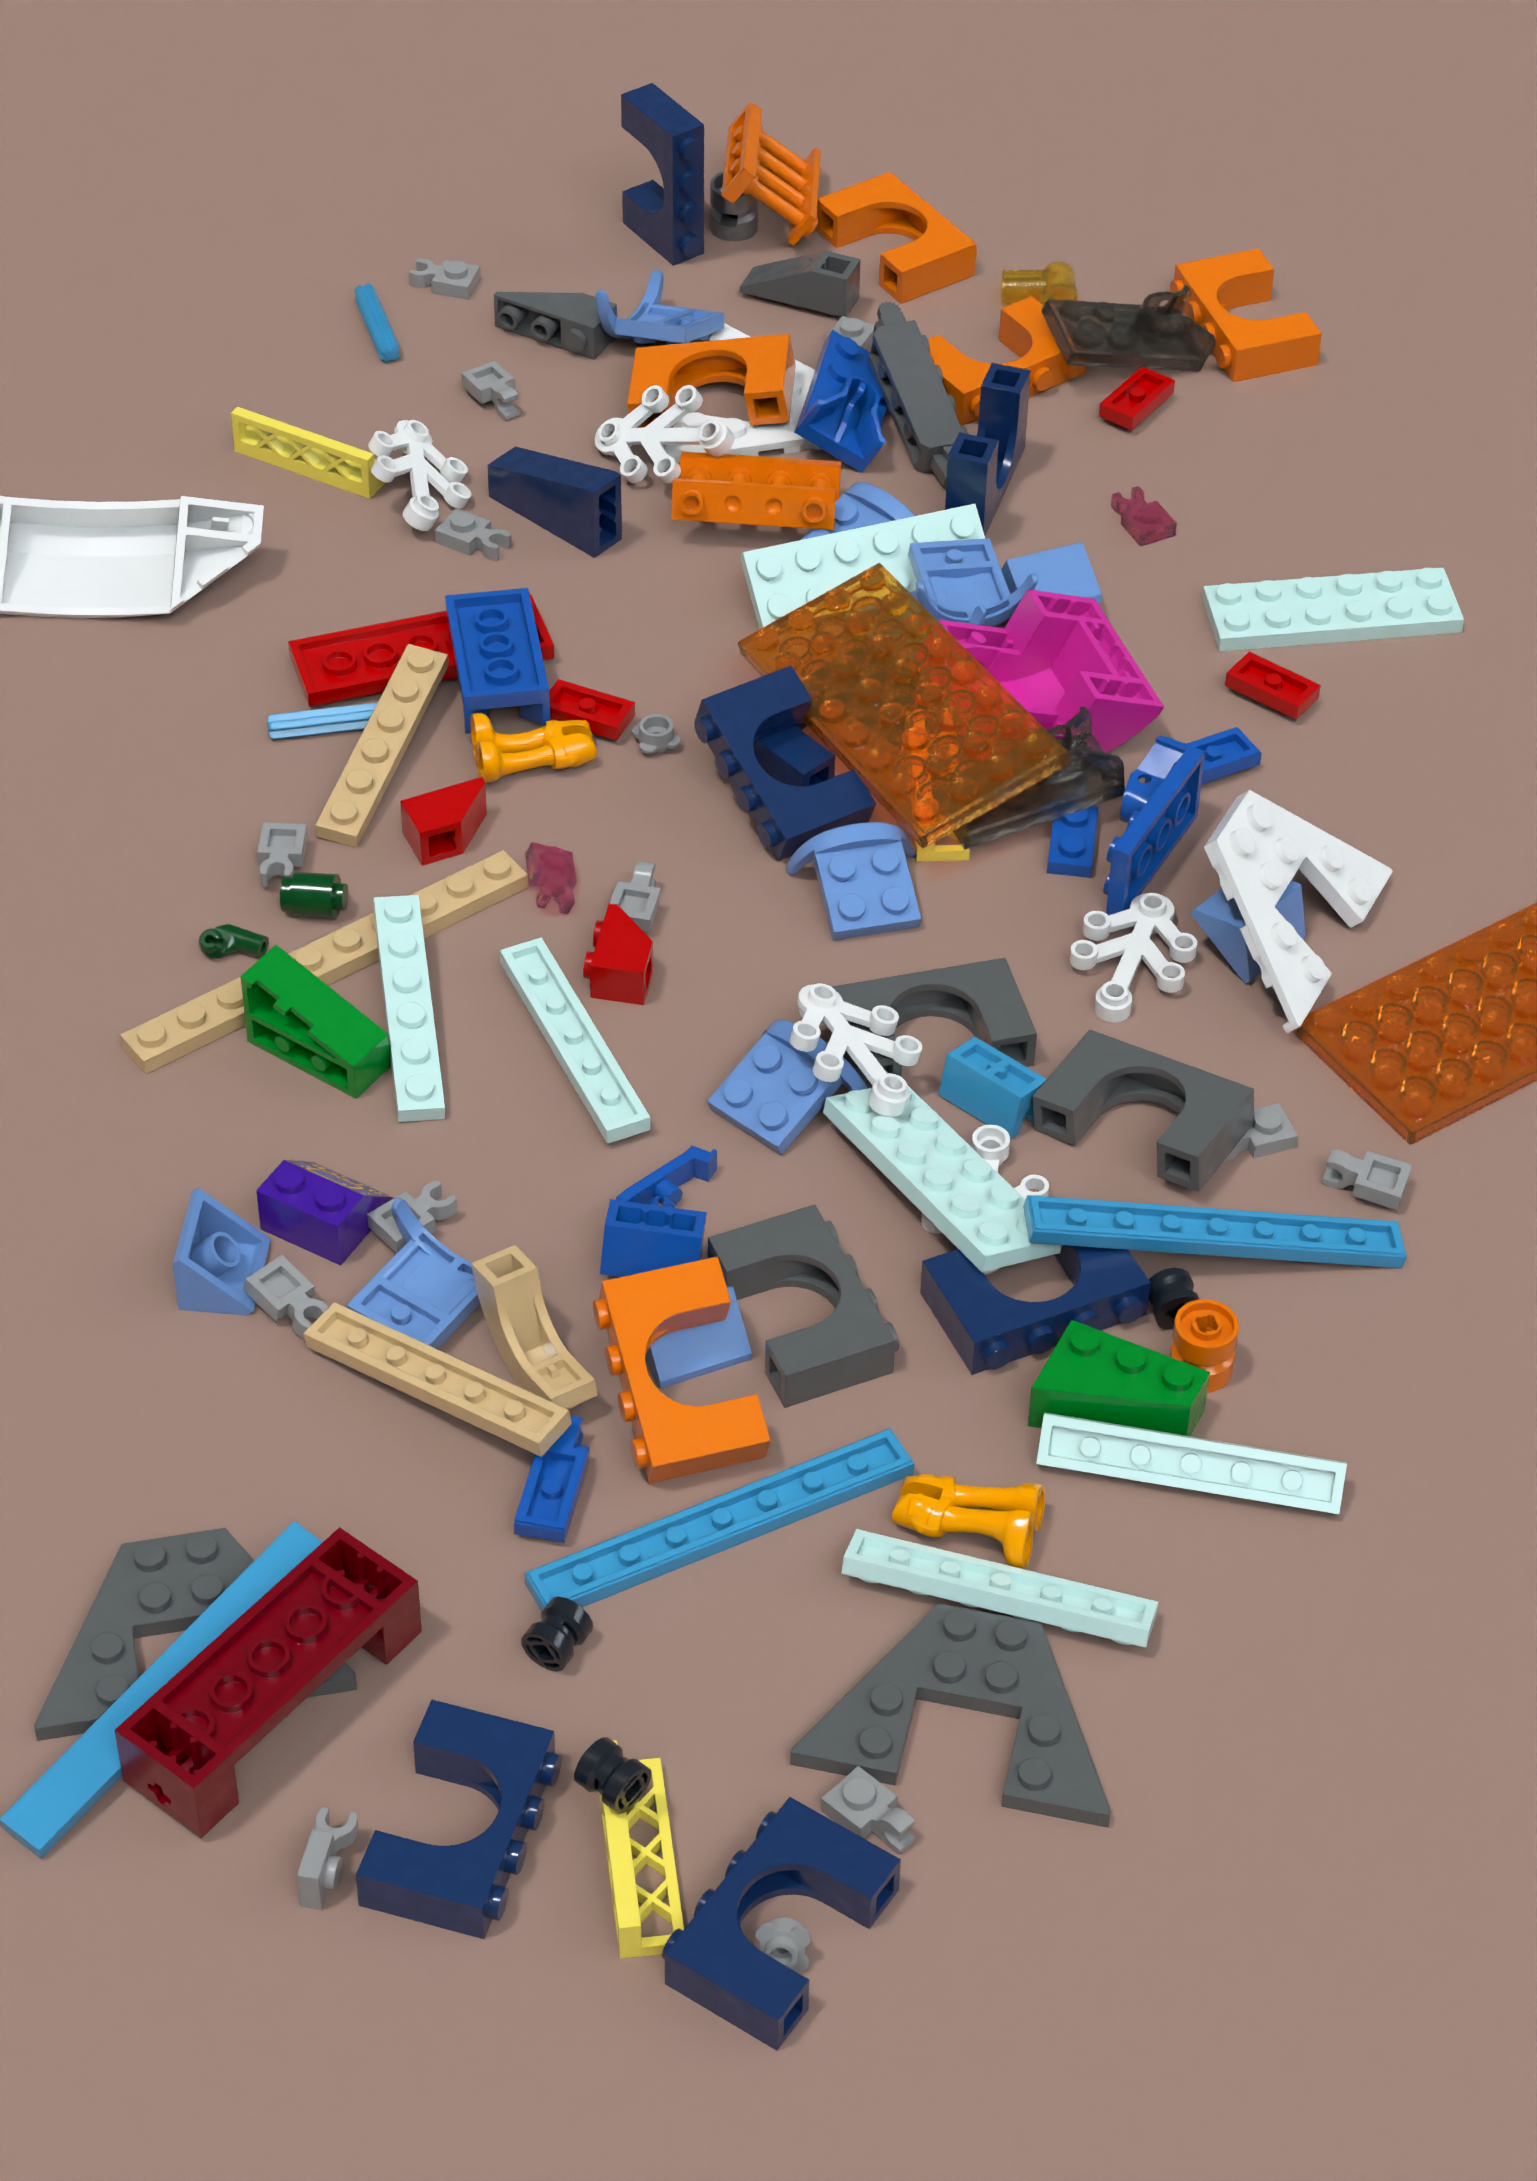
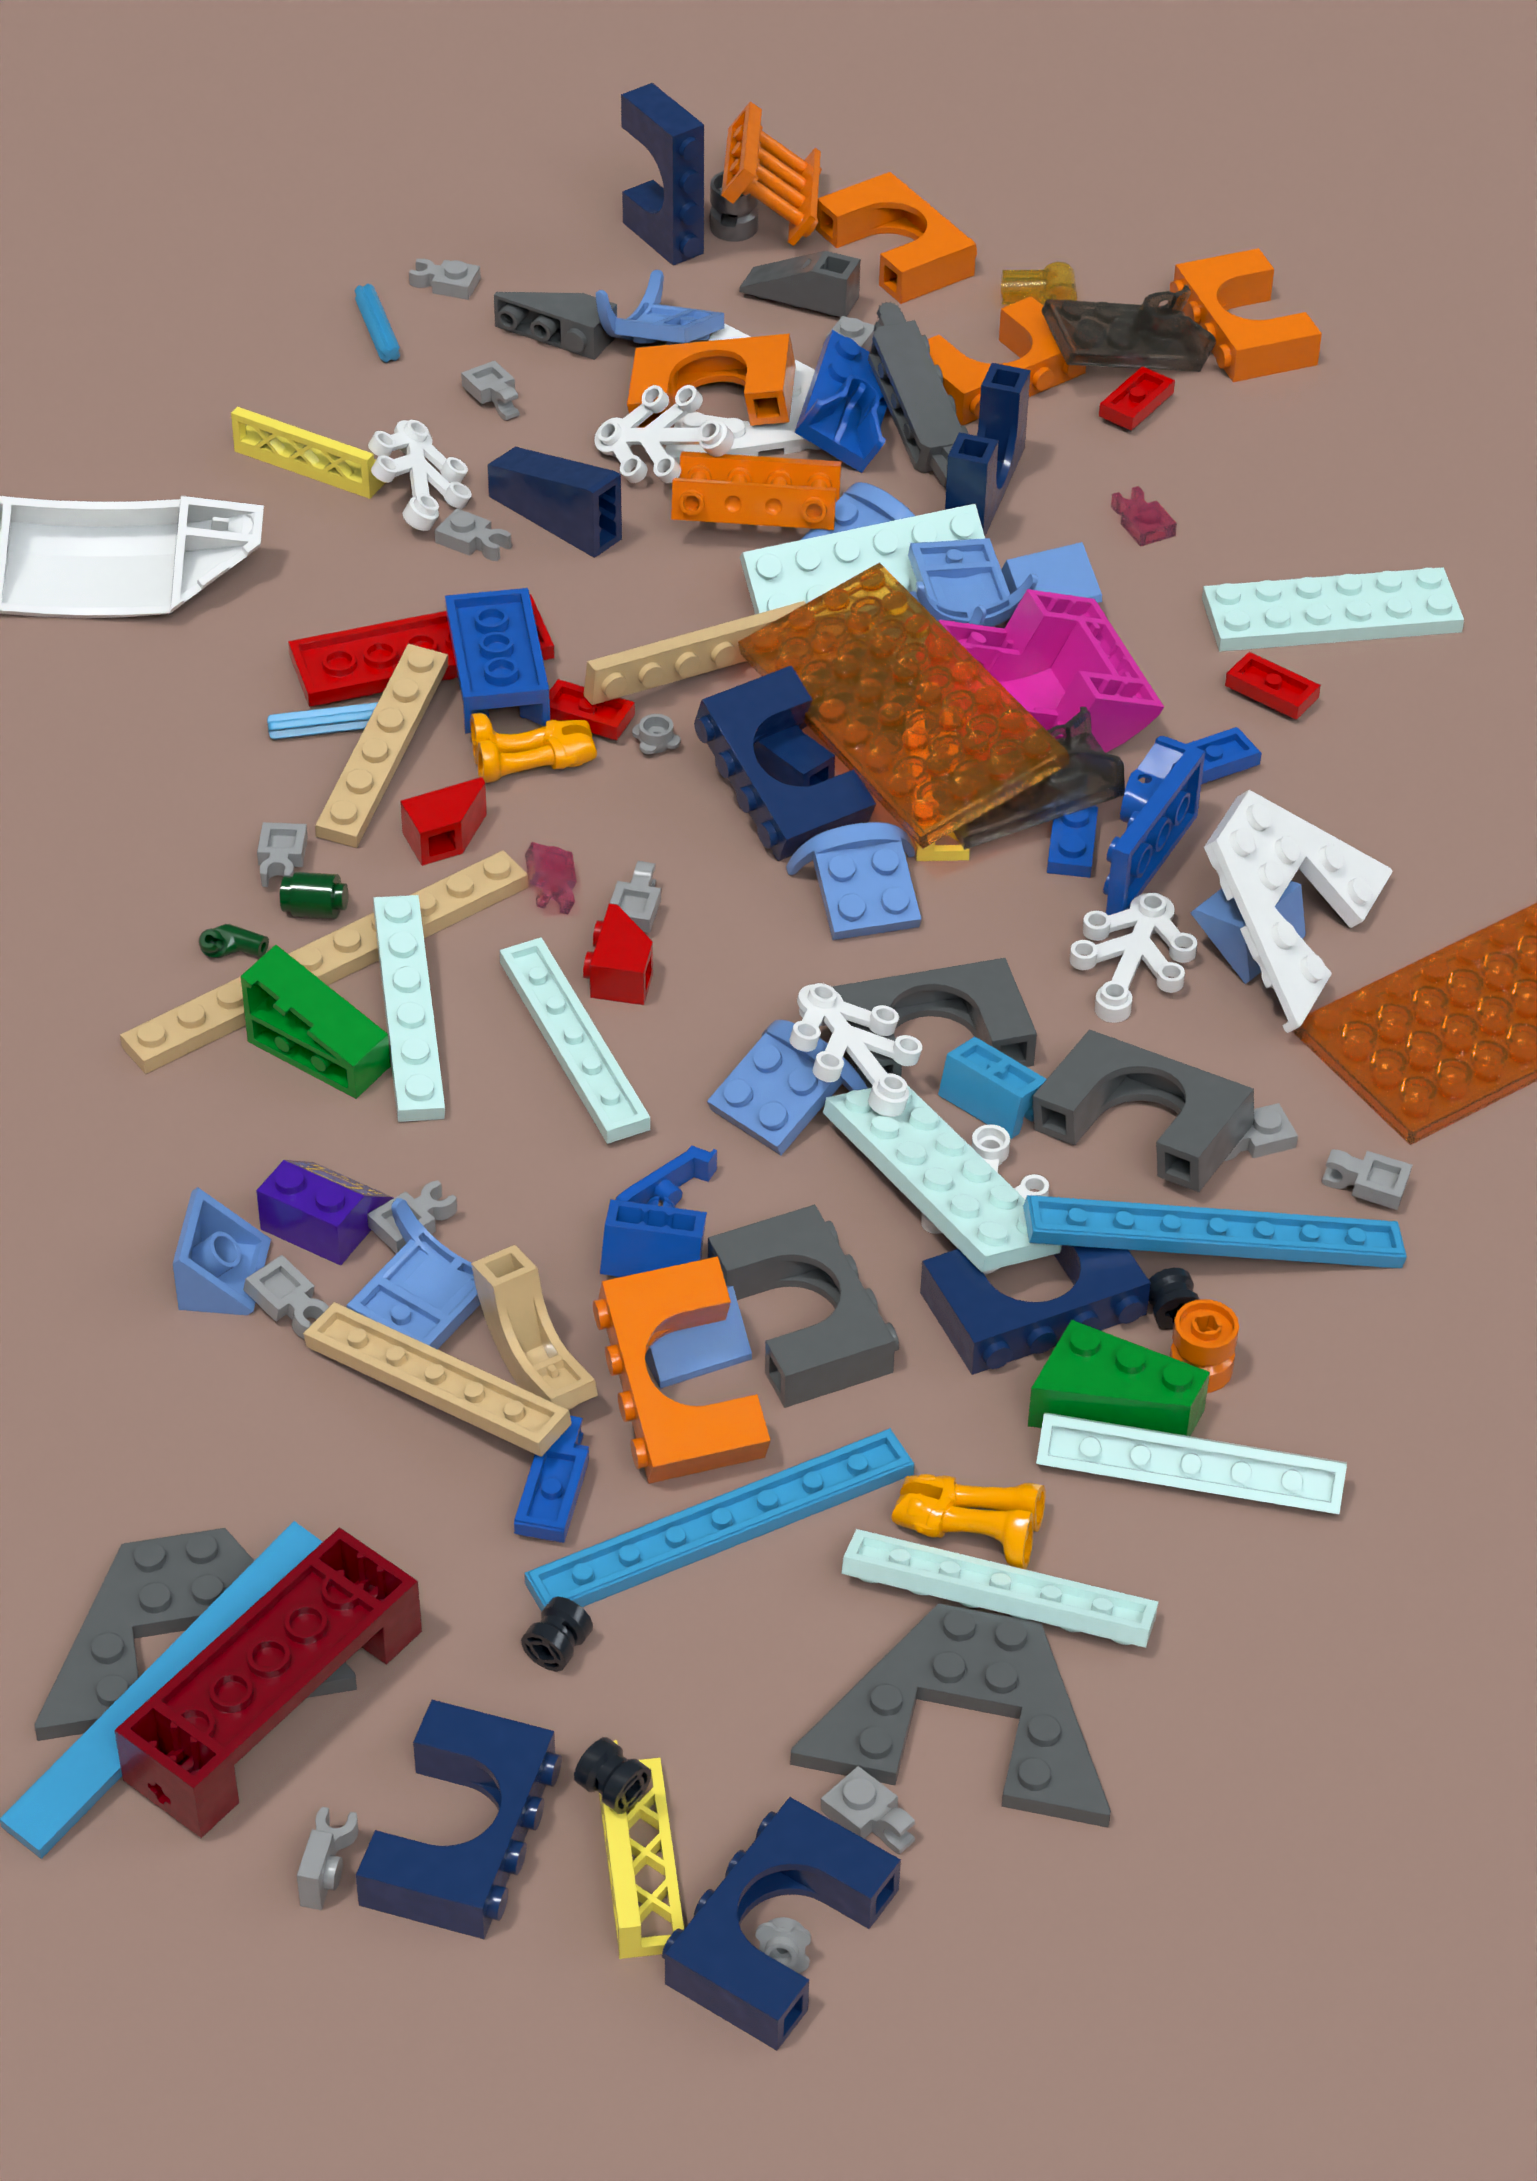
(673, 657): none -> tan plate

